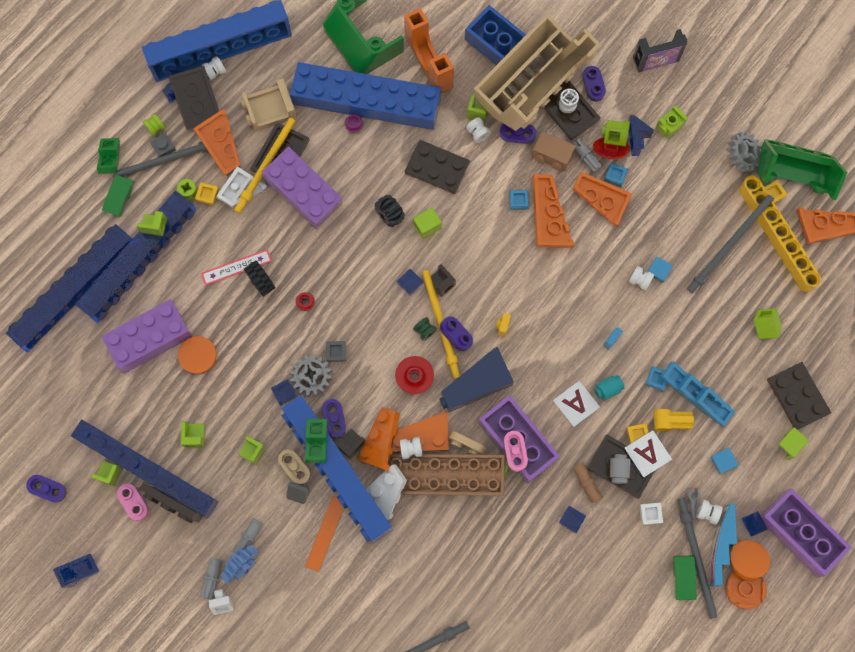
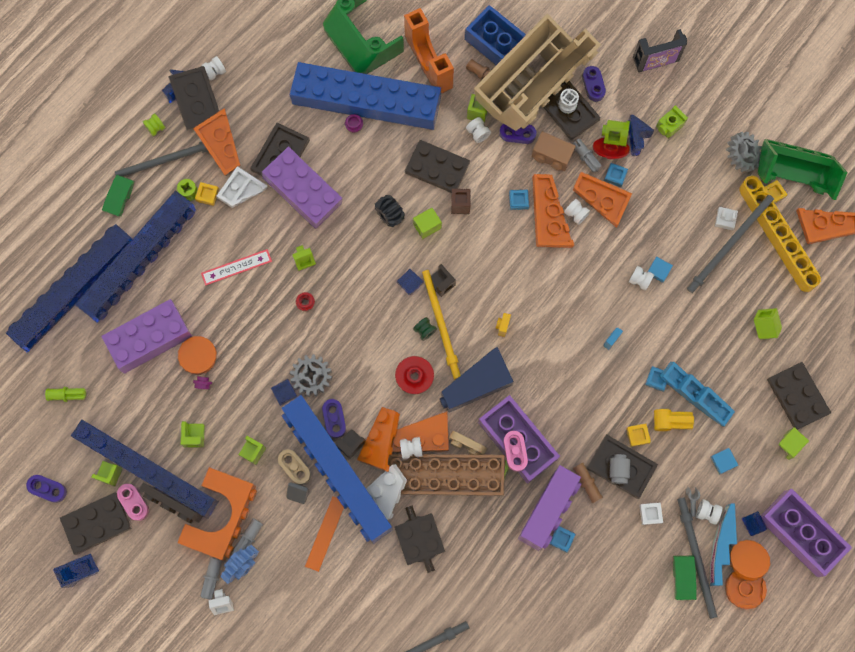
(65, 394): none -> lime axle
(95, 523): none -> dark brown plate
(108, 155): green slope -> none
(153, 224): lime panel -> none
(162, 145): dark grey plate -> none
(202, 382): none -> magenta plate
(219, 543): none -> orange arch
(220, 39): blue brick -> none
(246, 195): yellow bar -> none
(259, 278): black tyre -> none
(268, 106): tan panel -> none
(303, 258): none -> lime tile
(316, 441): green slope -> none
(335, 351): dark grey plate -> none
(419, 539): none -> dark brown plate
(456, 334): dark purple plate -> none
(460, 201): none -> reddish brown panel
(477, 69): none -> medium nougat pin
(549, 508): none -> medium lavender brick
(562, 539): none -> dark azure tile
(572, 519): clear blue tile -> none
(575, 210): none -> white wheel
(576, 403): white sticker -> none
(609, 387): teal brick -> none
(648, 453): white sticker -> none
(726, 218): none -> white tile

